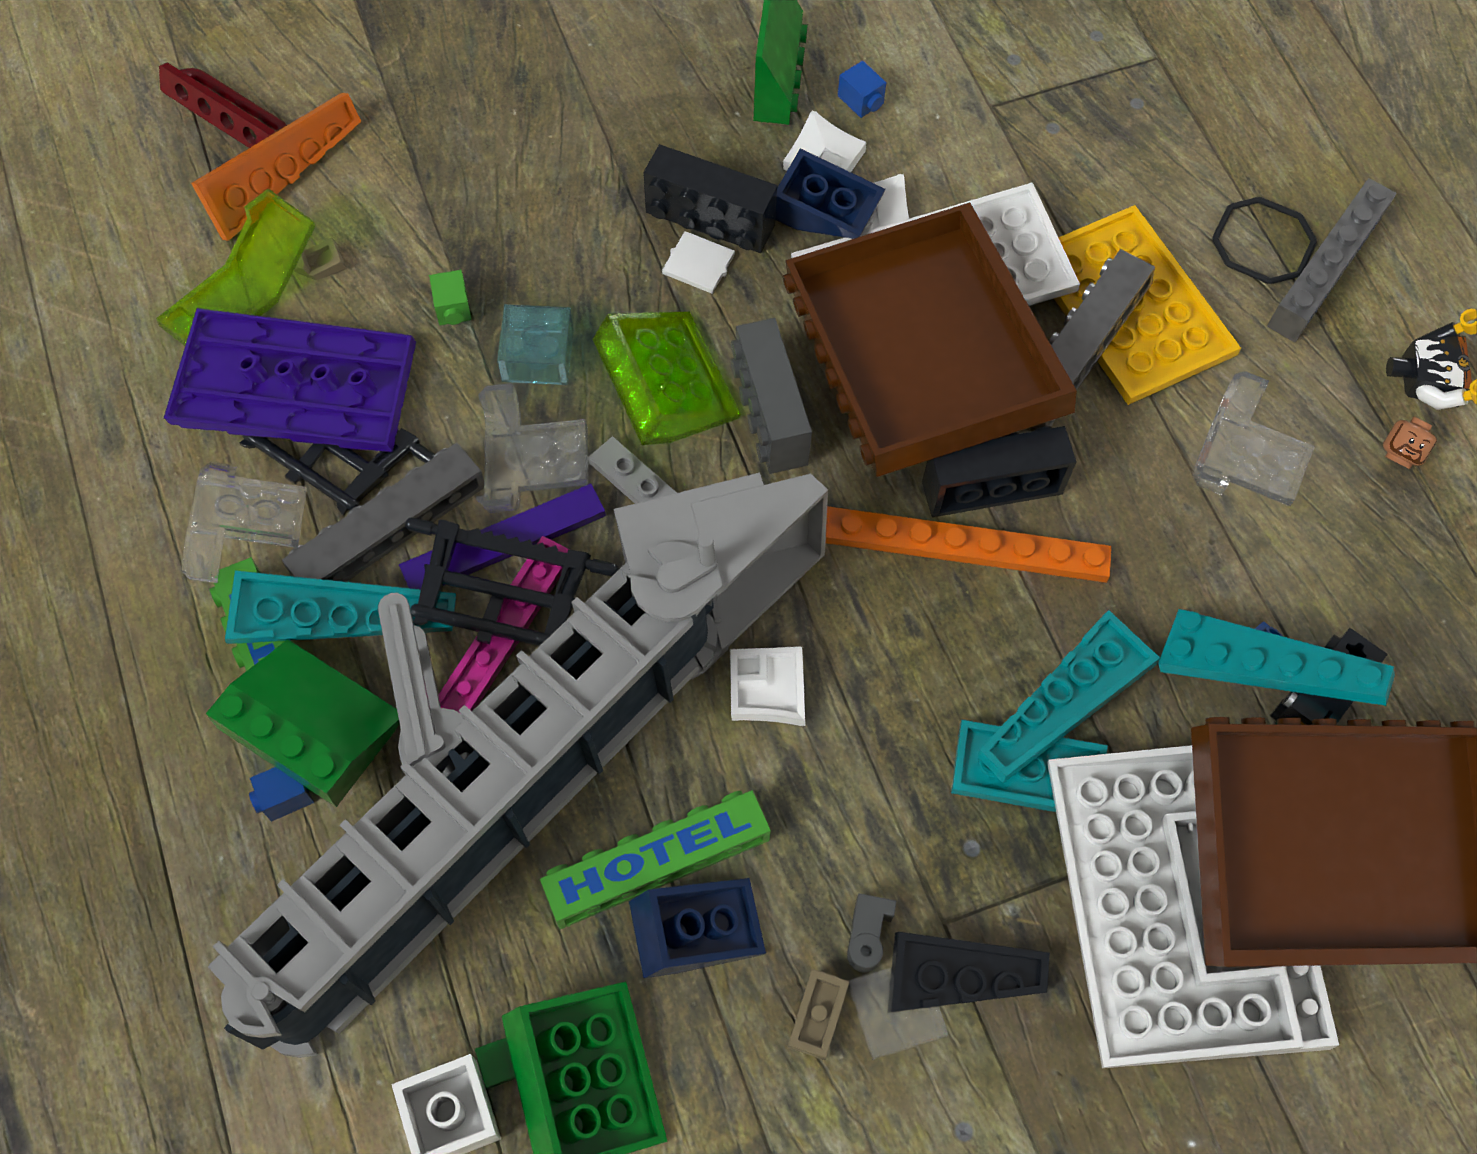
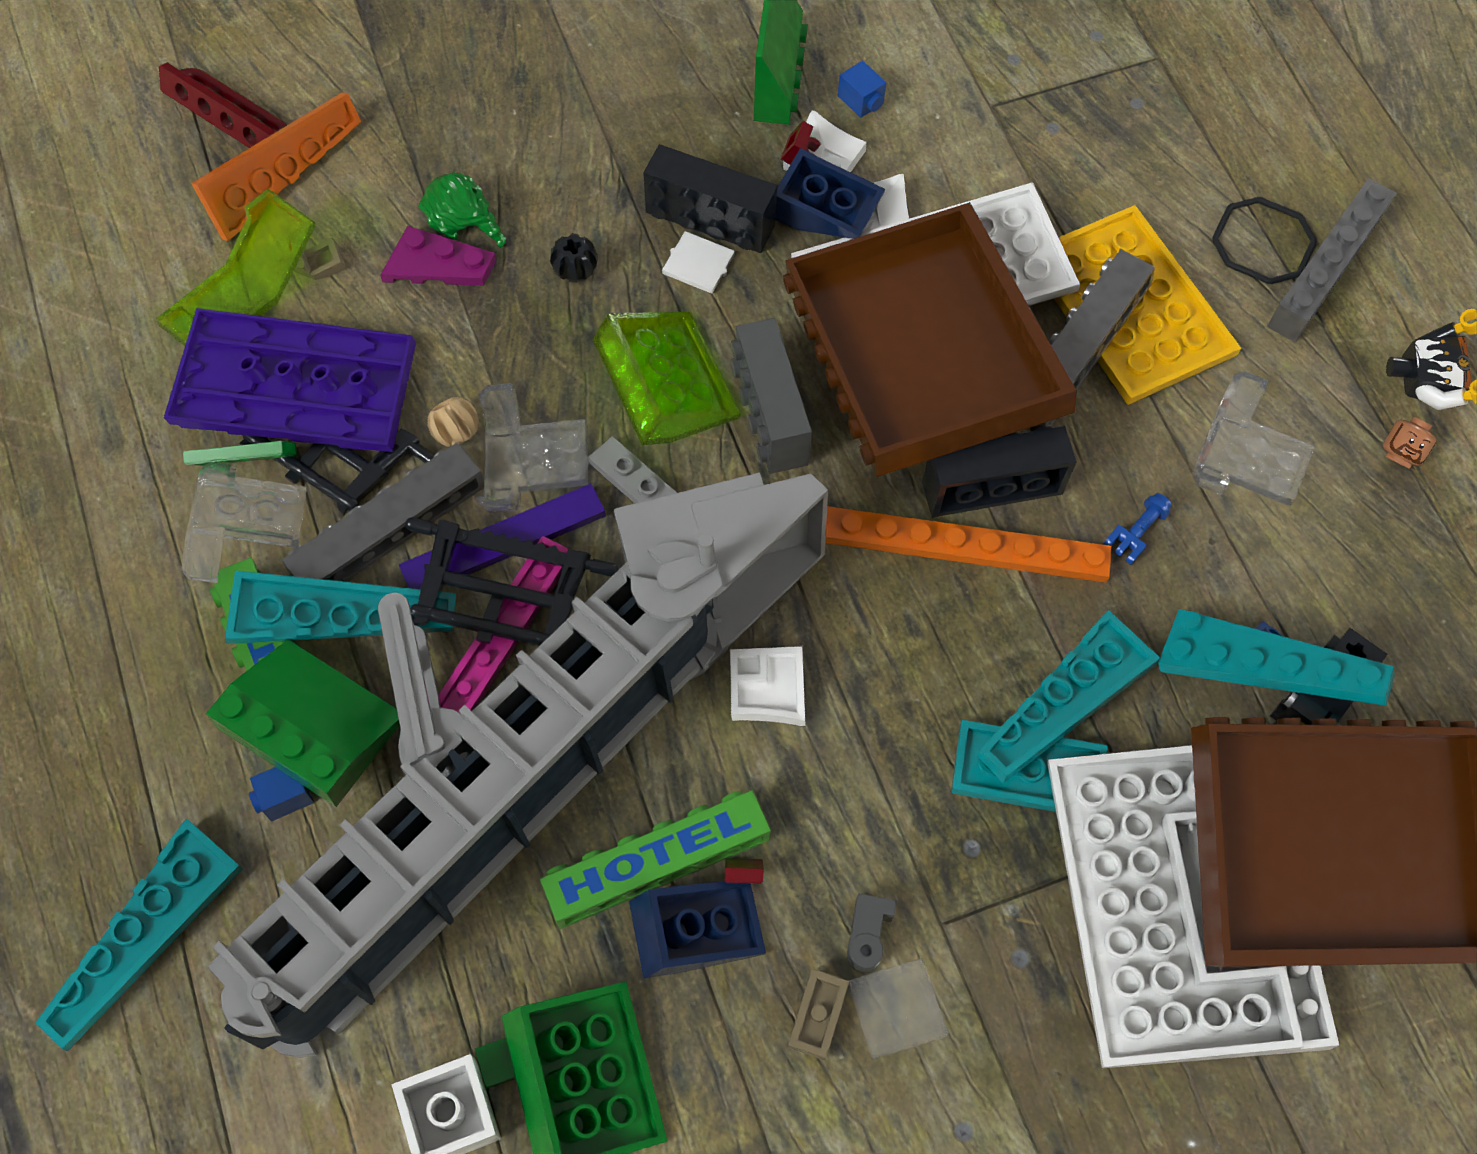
(177, 889): none -> teal wing
(240, 453): none -> tile
(434, 257): none -> magenta wing
(450, 297): bright green brick -> none
(453, 421): none -> tan piece
(458, 202): none -> green hair
(535, 344): clear light blue brick -> none
(573, 258): none -> black piece
(744, 870): none -> dark red tile
(799, 139): none -> dark red tile
(952, 971): black wing -> none
(1156, 507): none -> blue hinge

